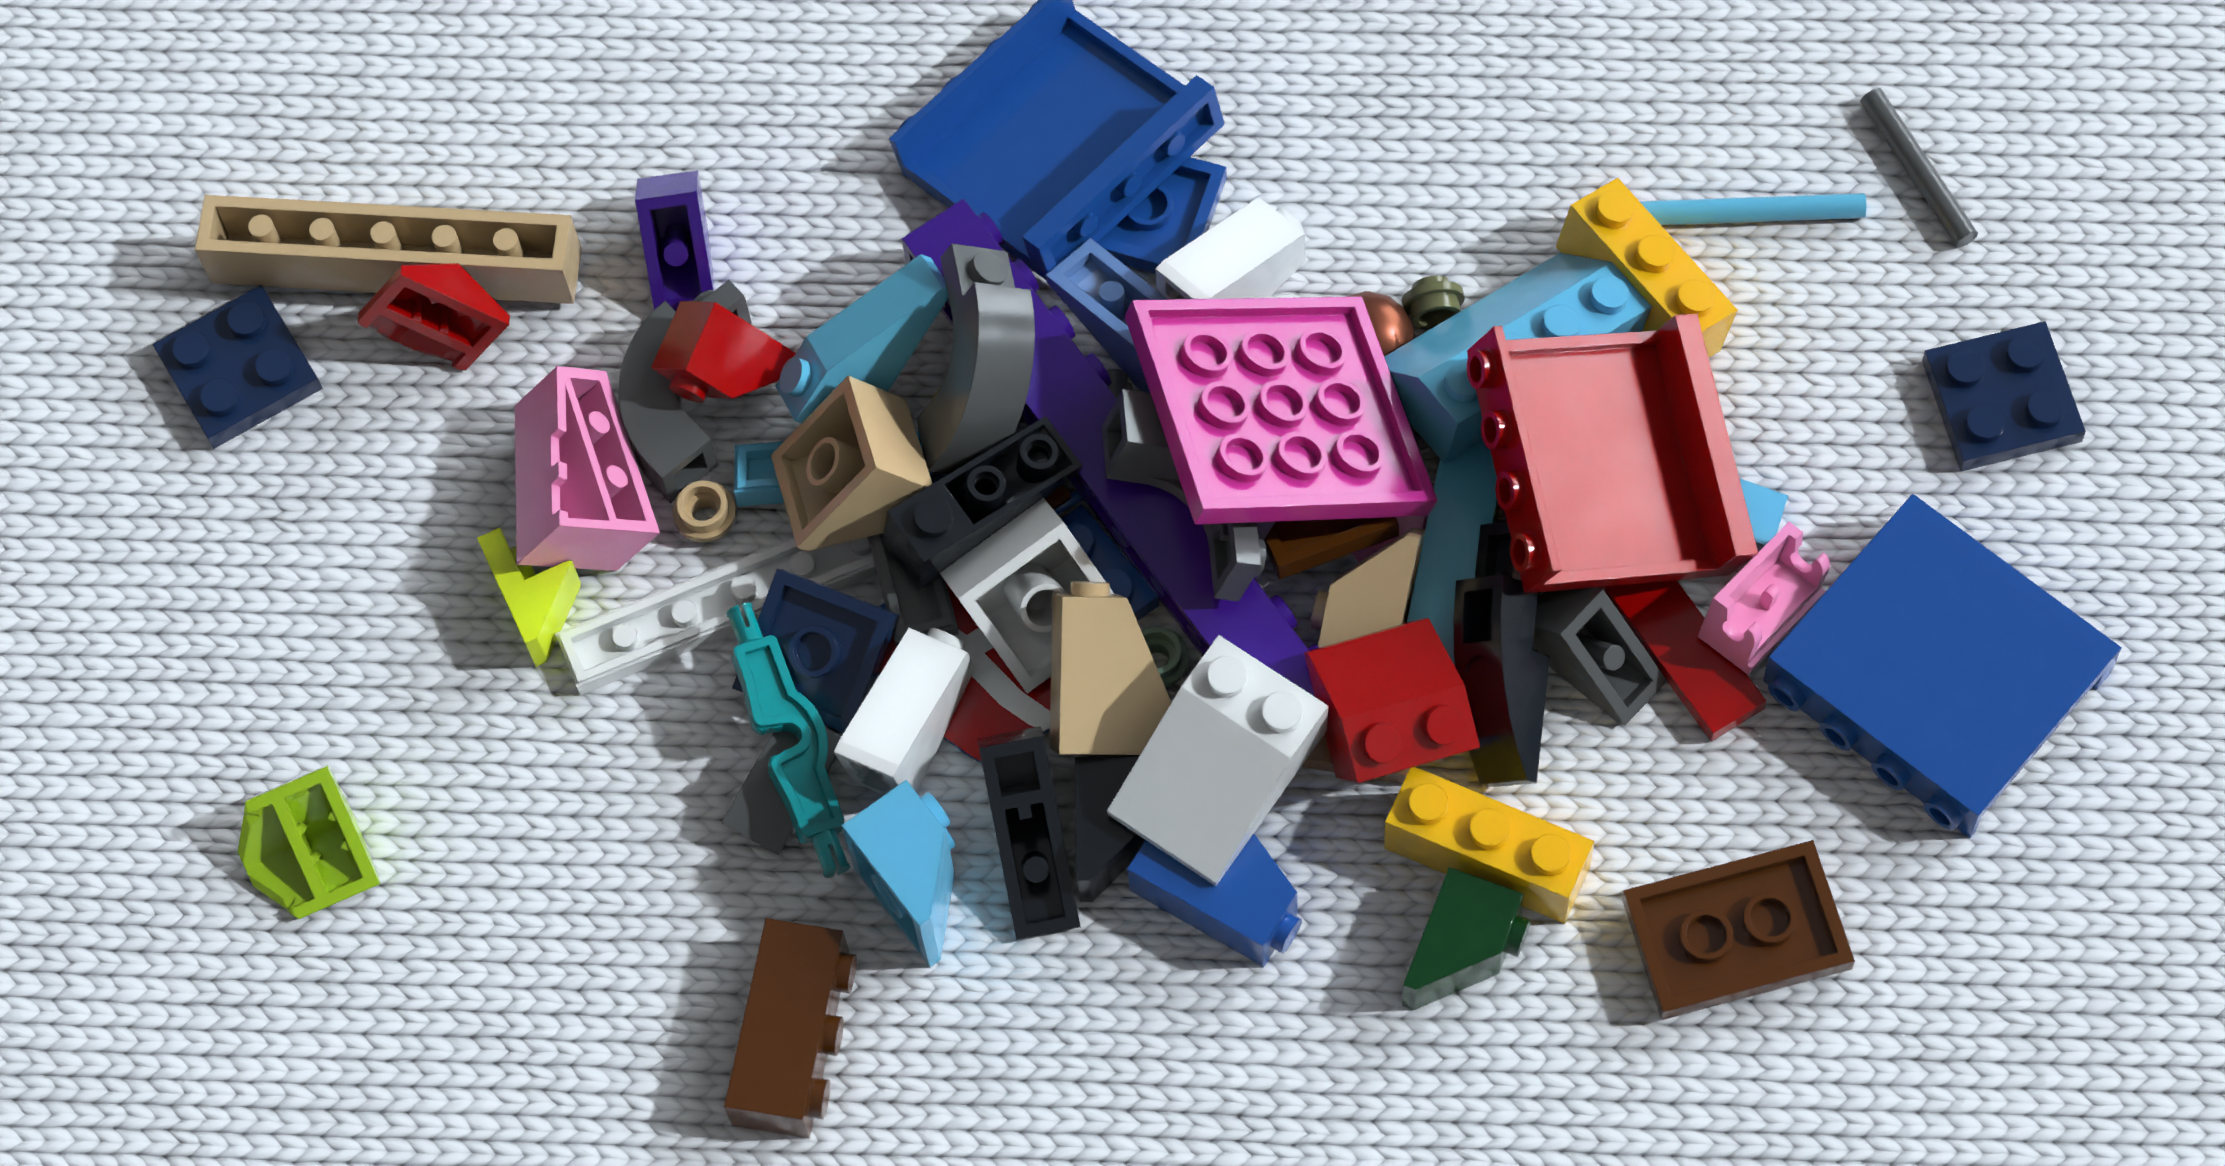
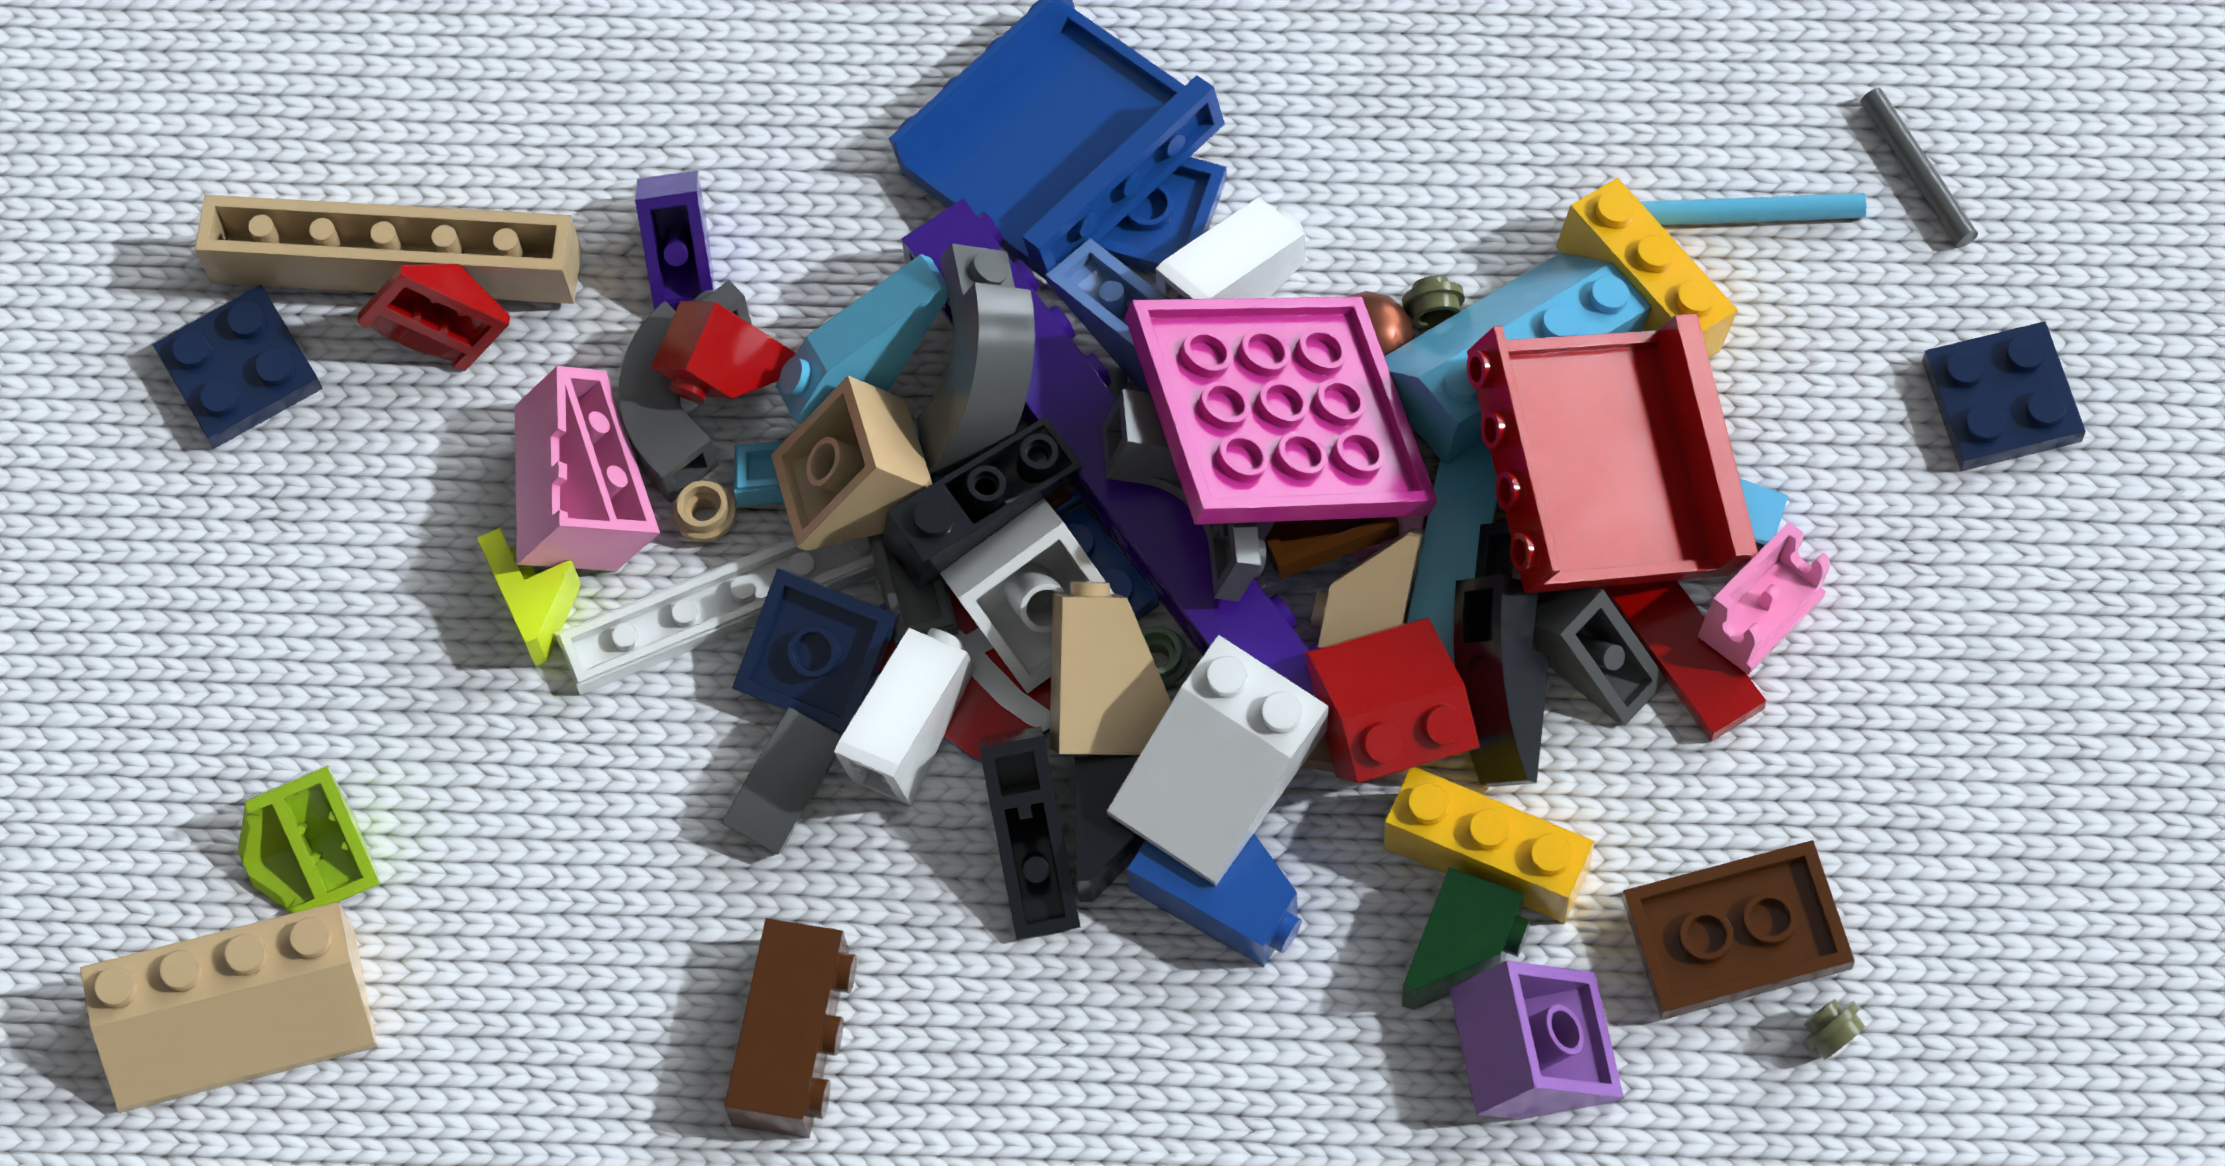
(229, 1006): none -> tan slope
(798, 771): teal piece -> none
(907, 863): medium azure slope -> none
(1534, 1041): none -> medium lavender slope
(1832, 1028): none -> olive plate
(1938, 665): blue panel -> none

